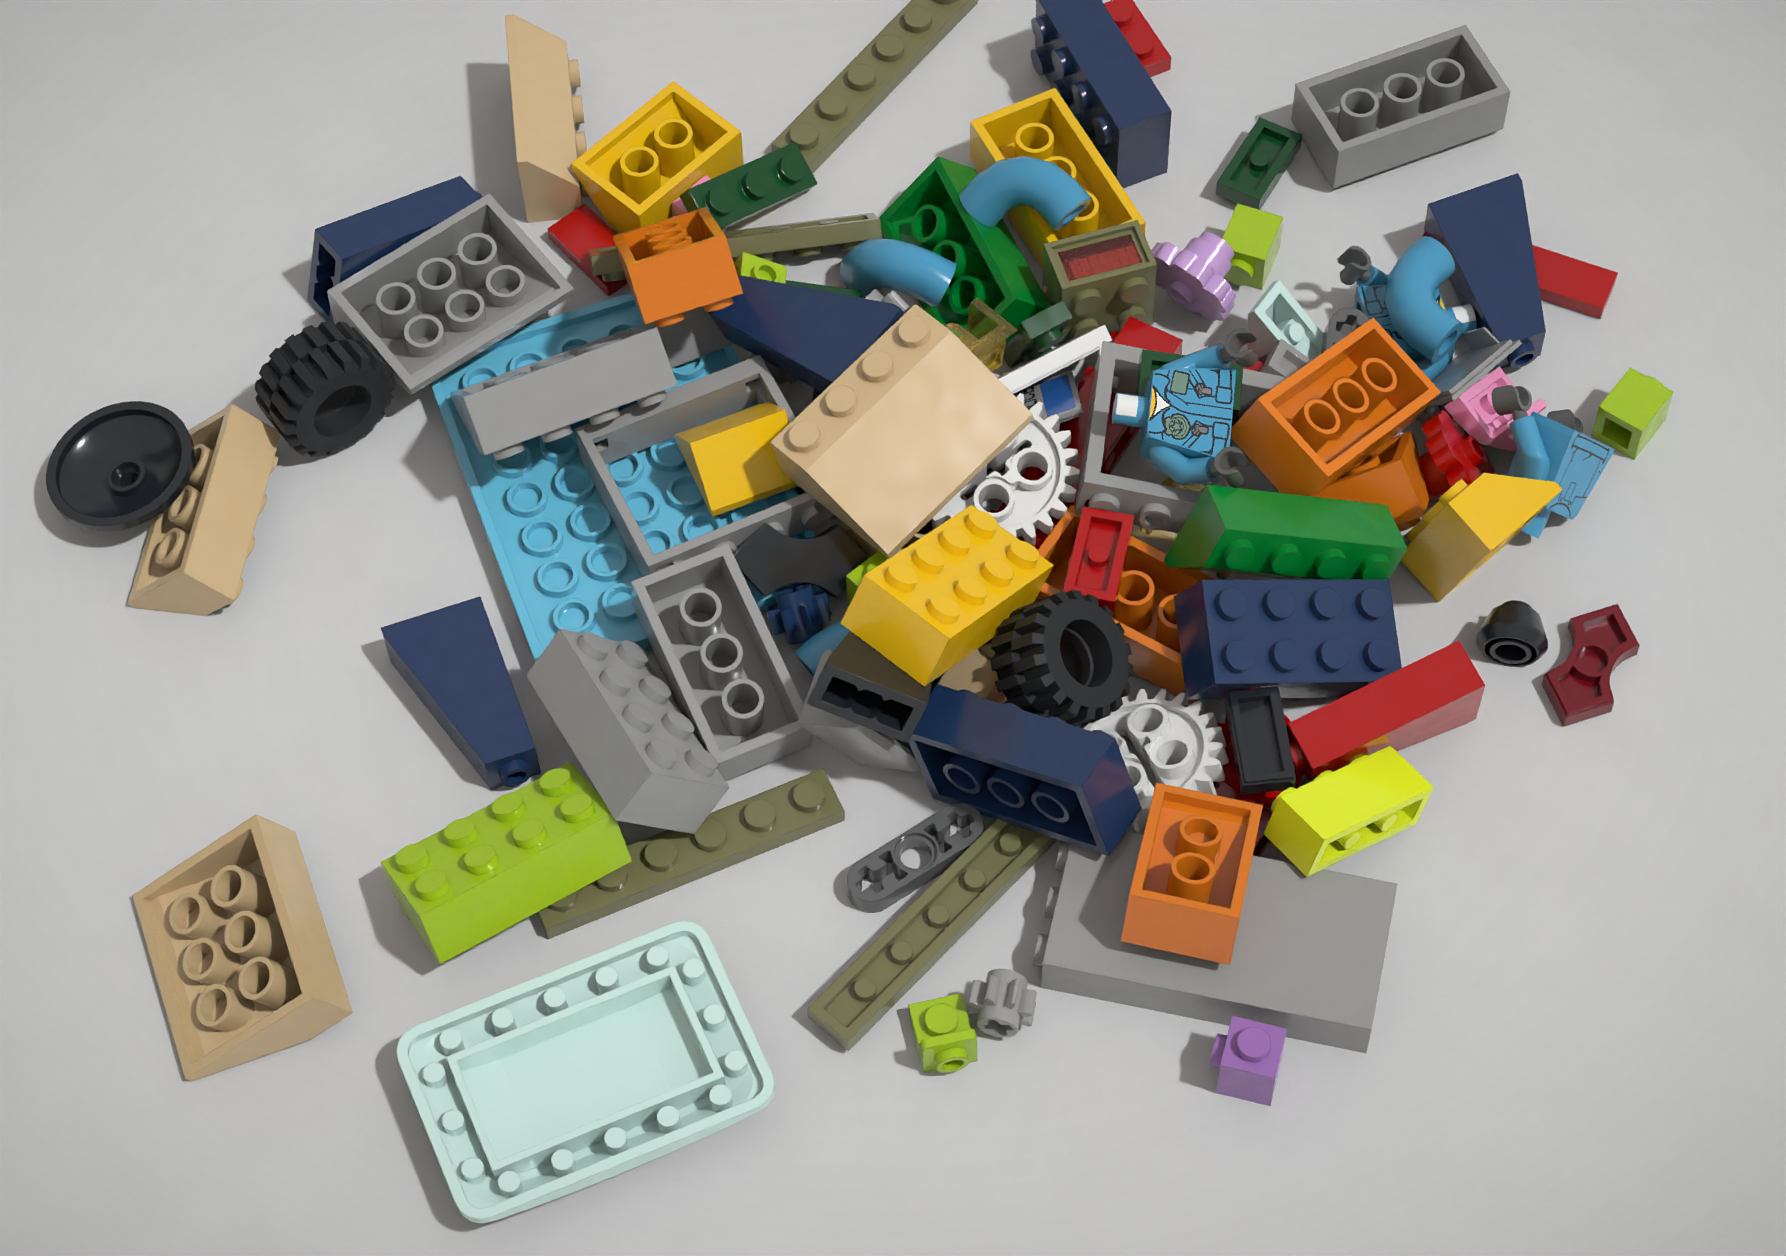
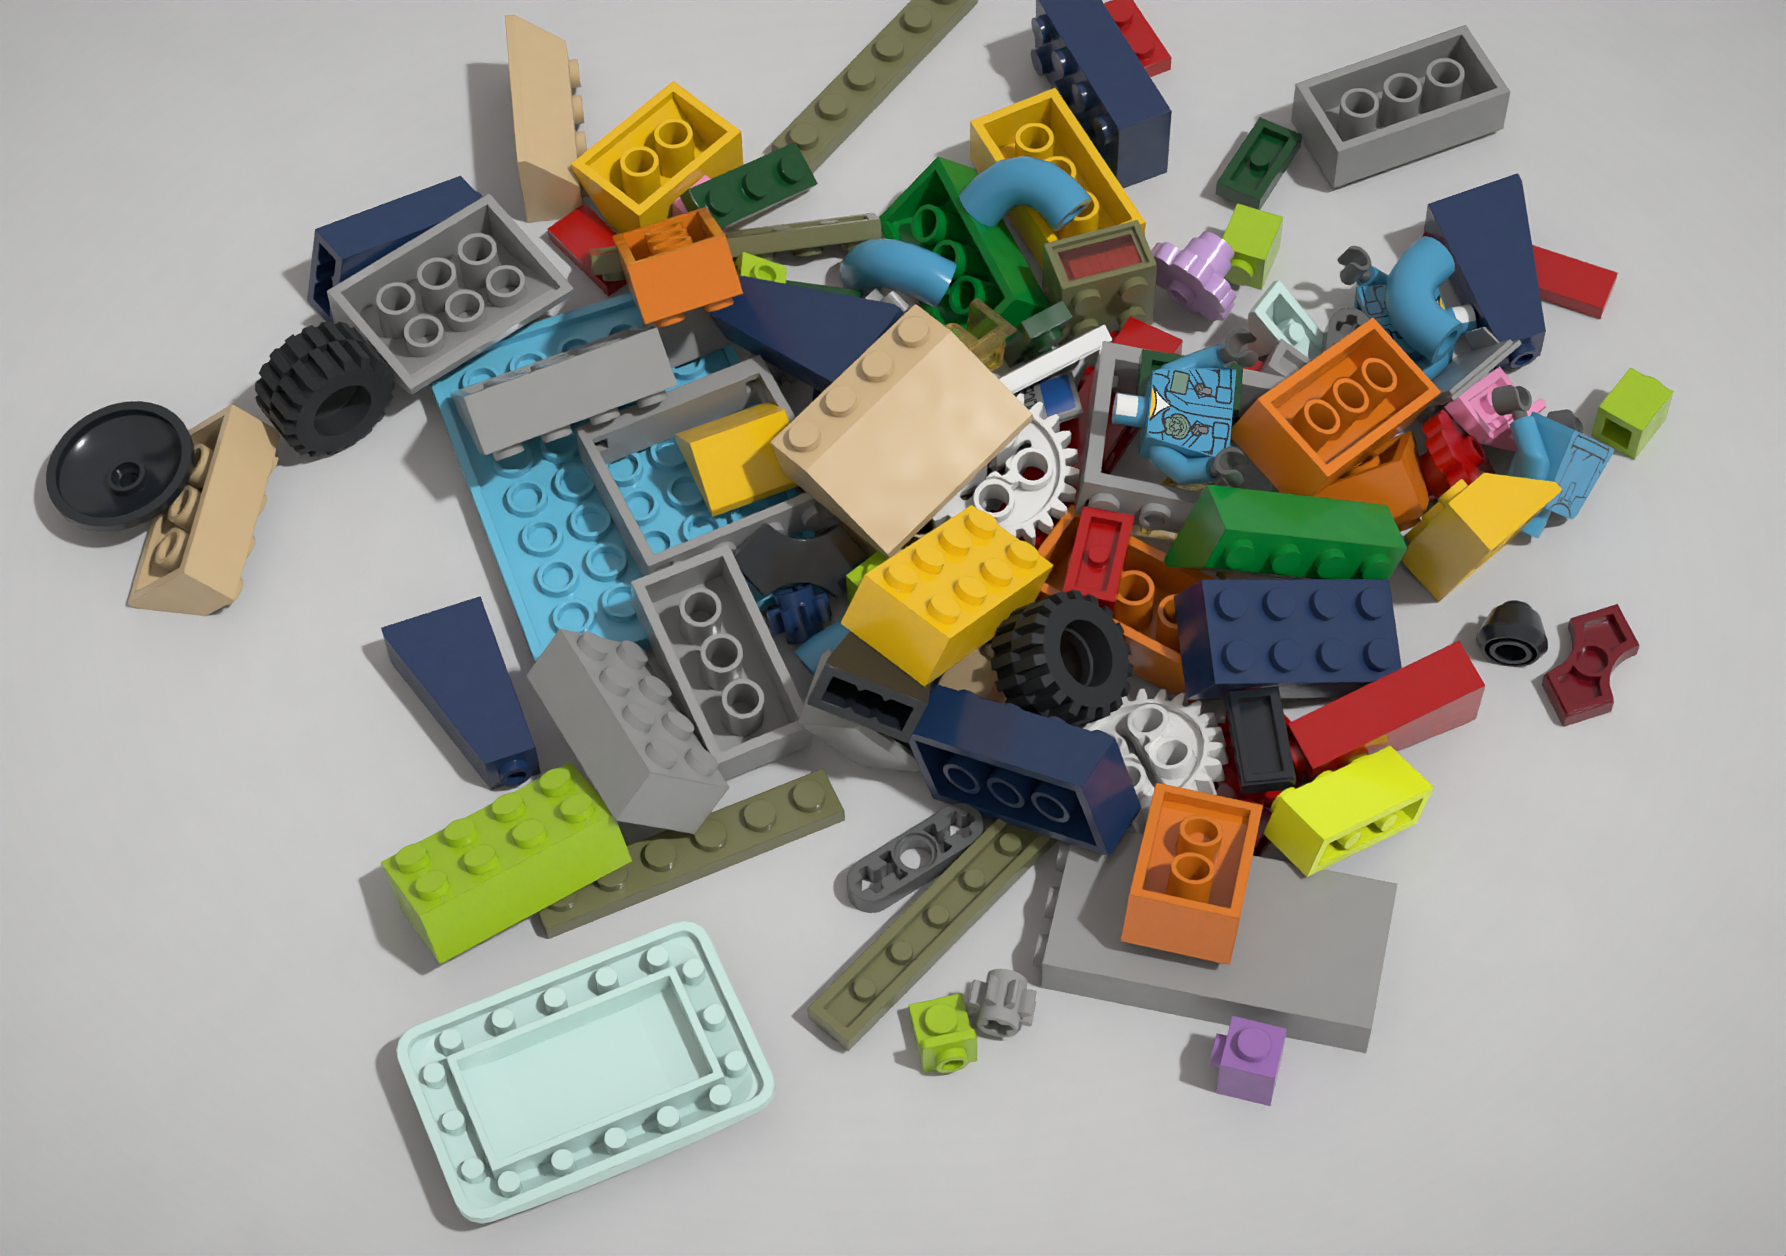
(241, 950): tan slope -> none

